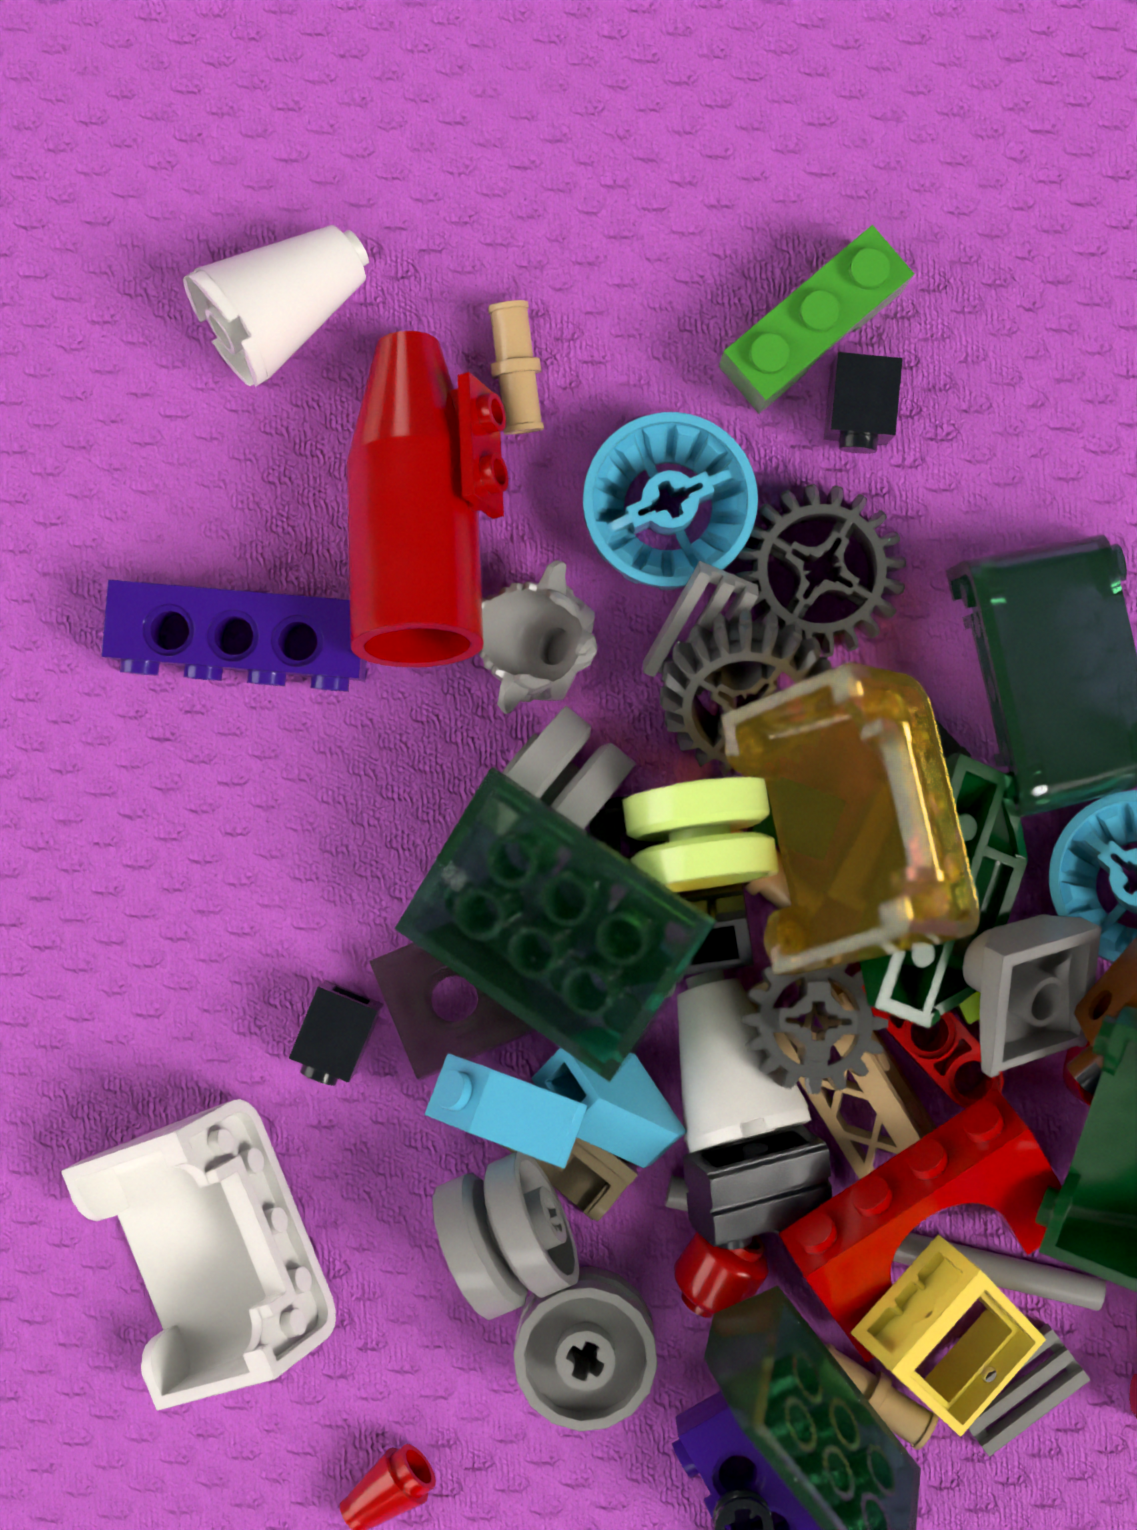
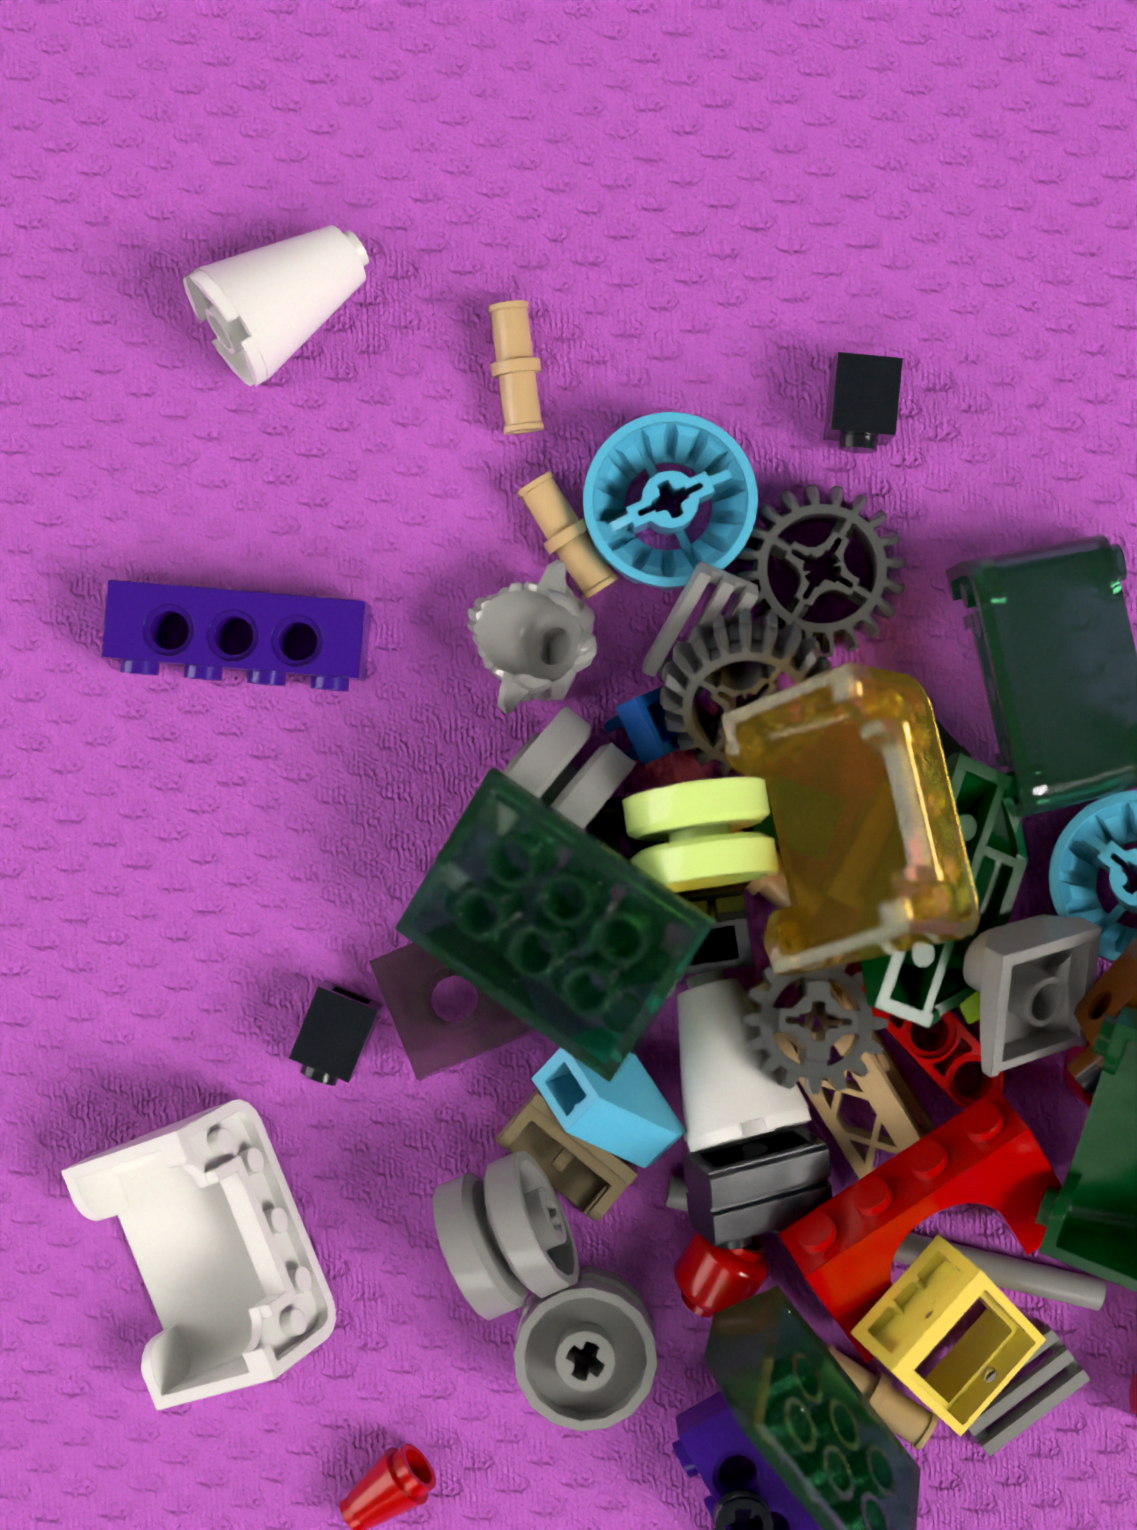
(414, 493): red piece -> none
(506, 1110): medium azure slope -> none
(566, 535): none -> tan pin
(645, 726): none -> blue tile
(815, 318): bright green arch -> none

